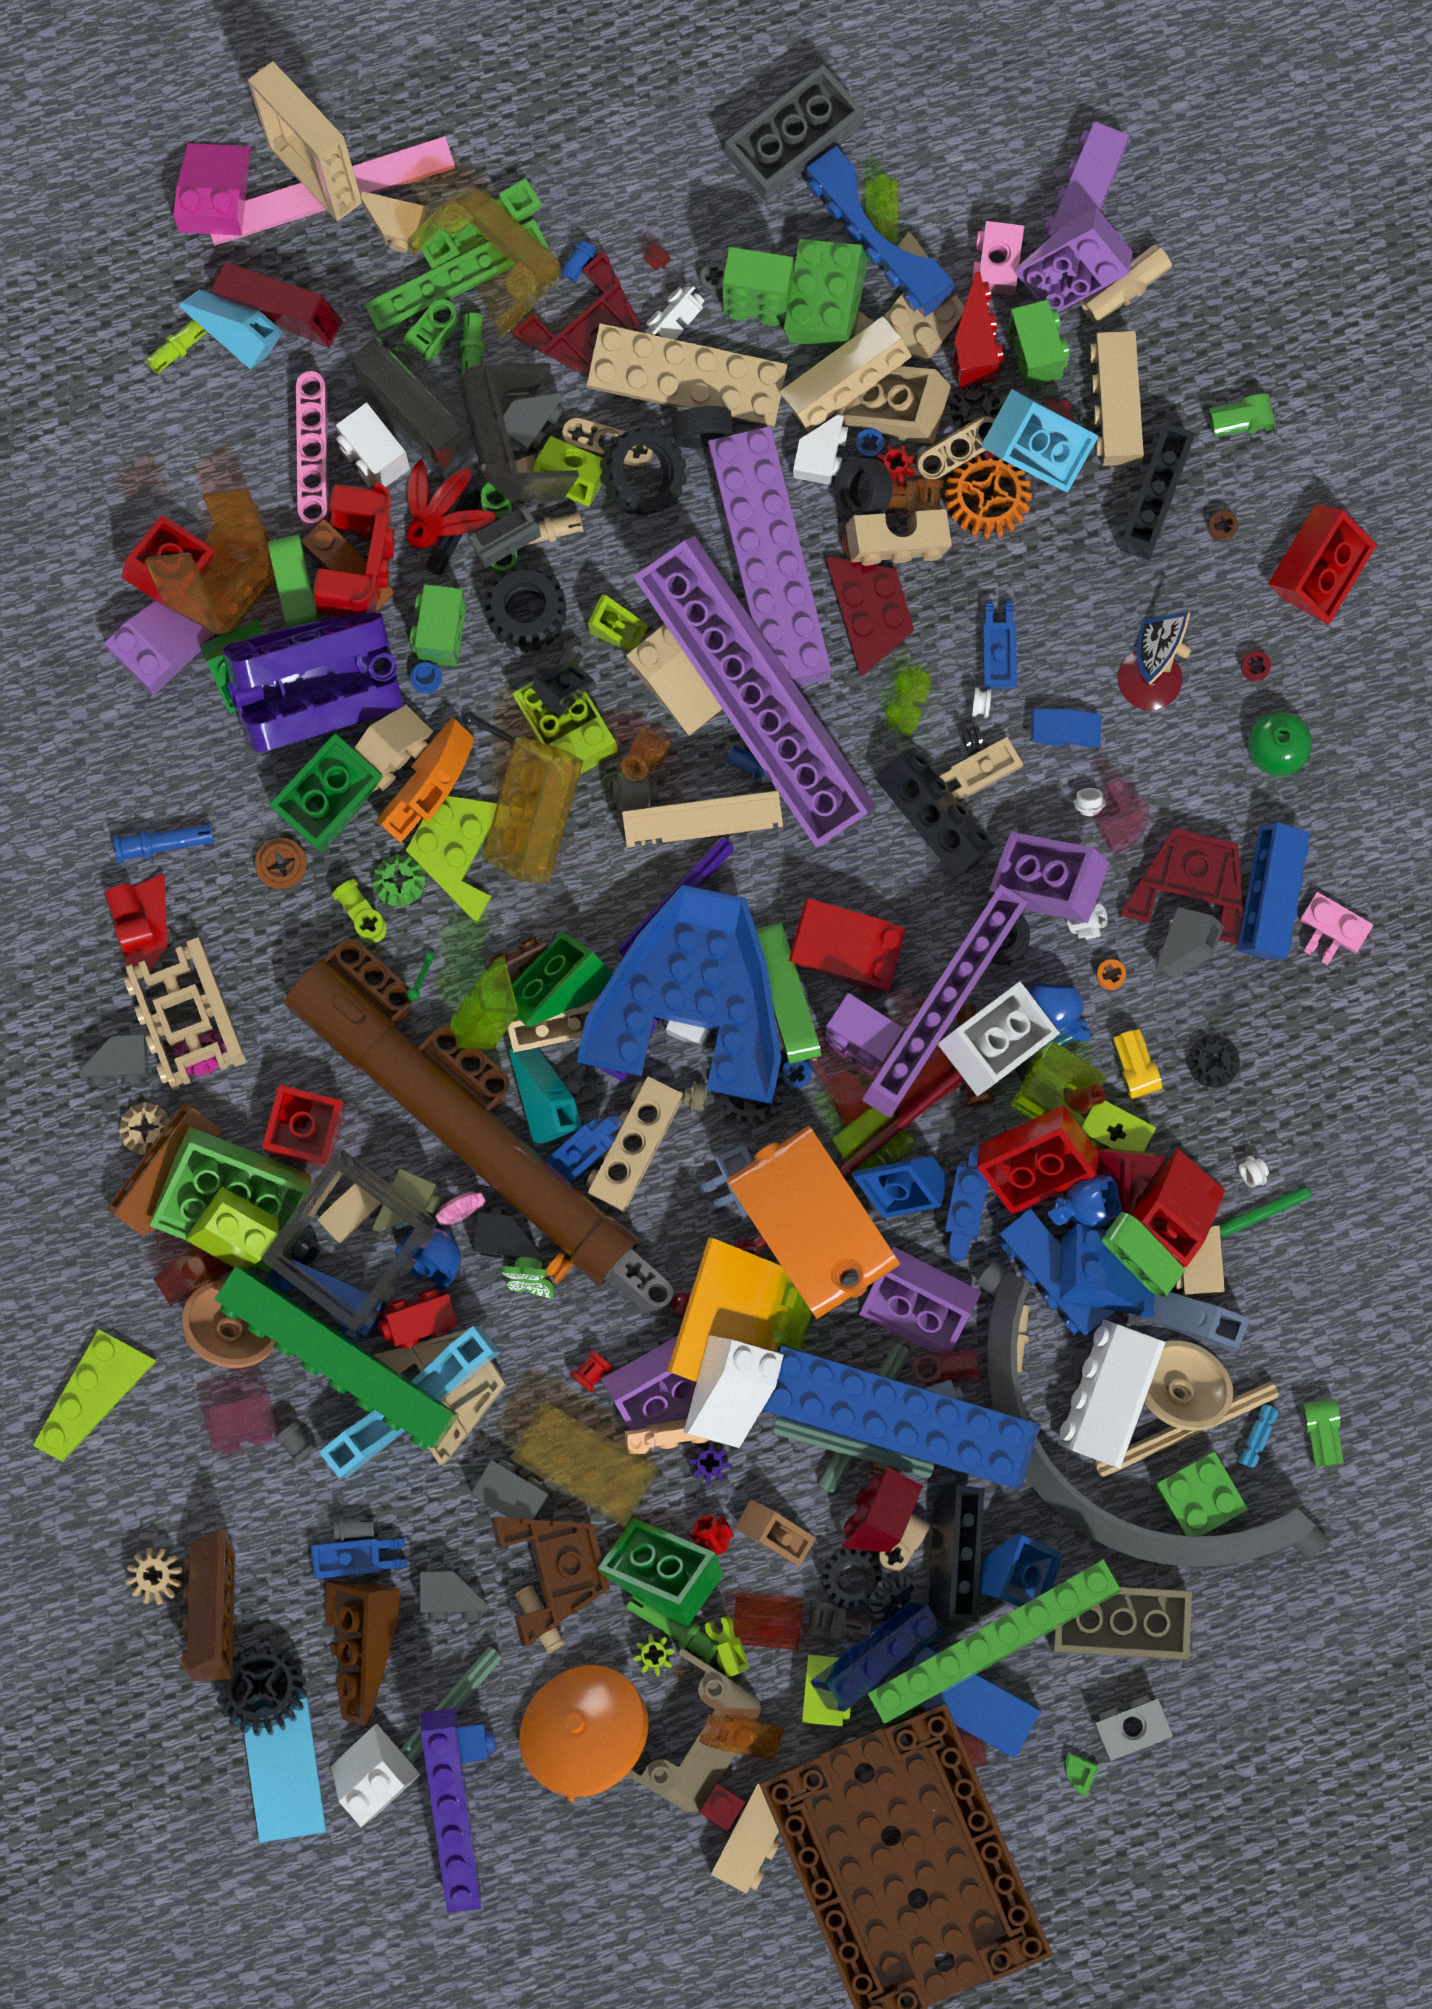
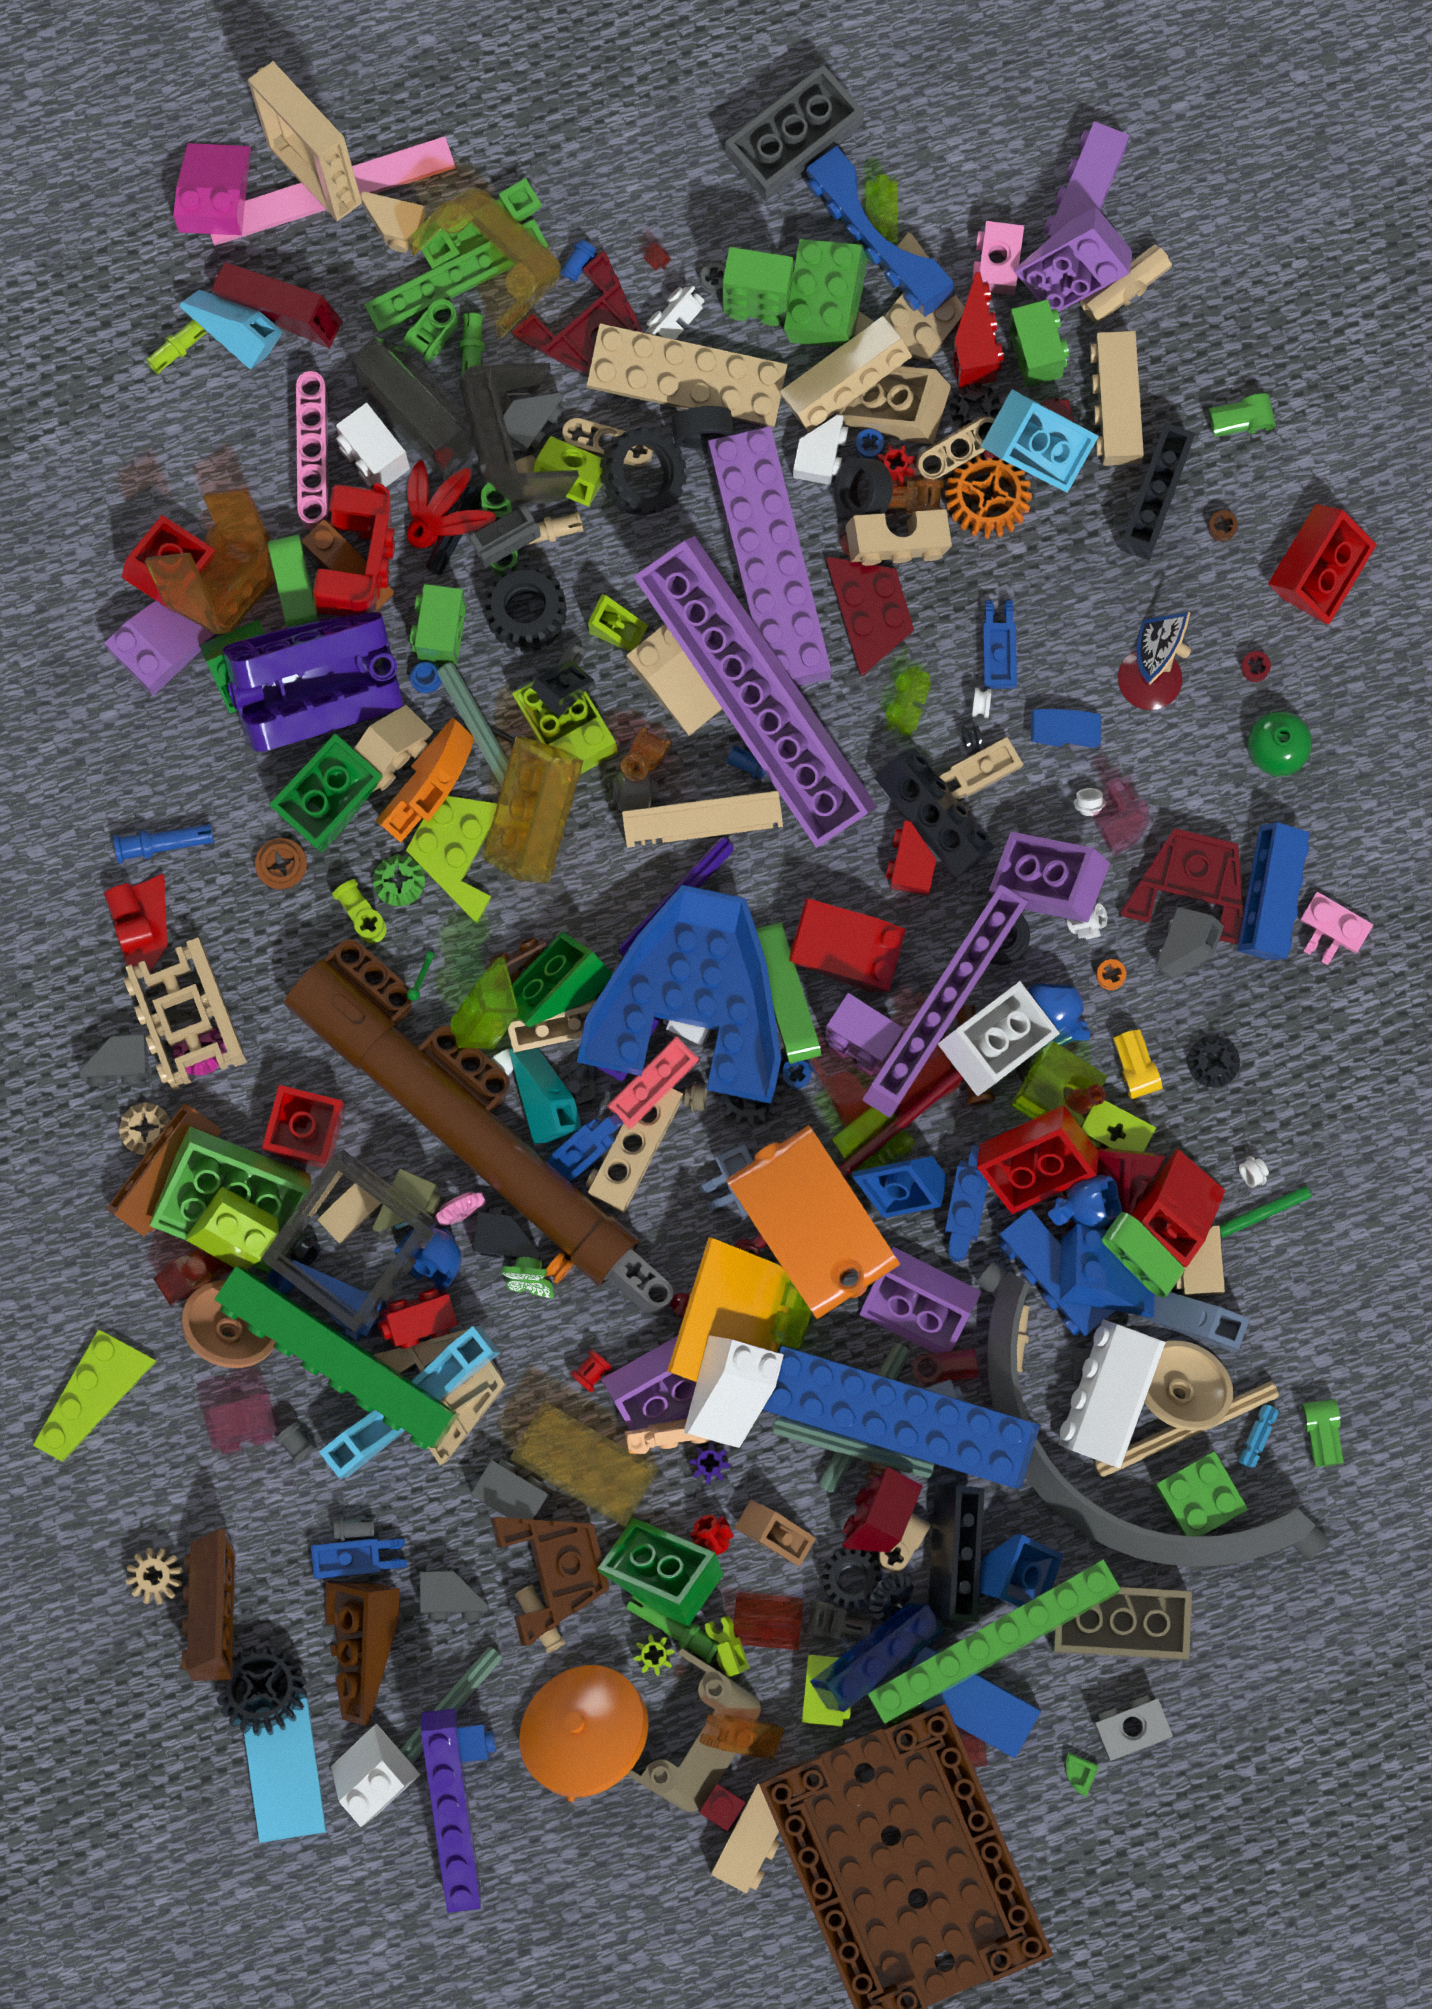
(474, 720): none -> sand green axle
(504, 1061): none -> white hinge
(654, 1083): none -> coral tile
(914, 862): none -> red slope

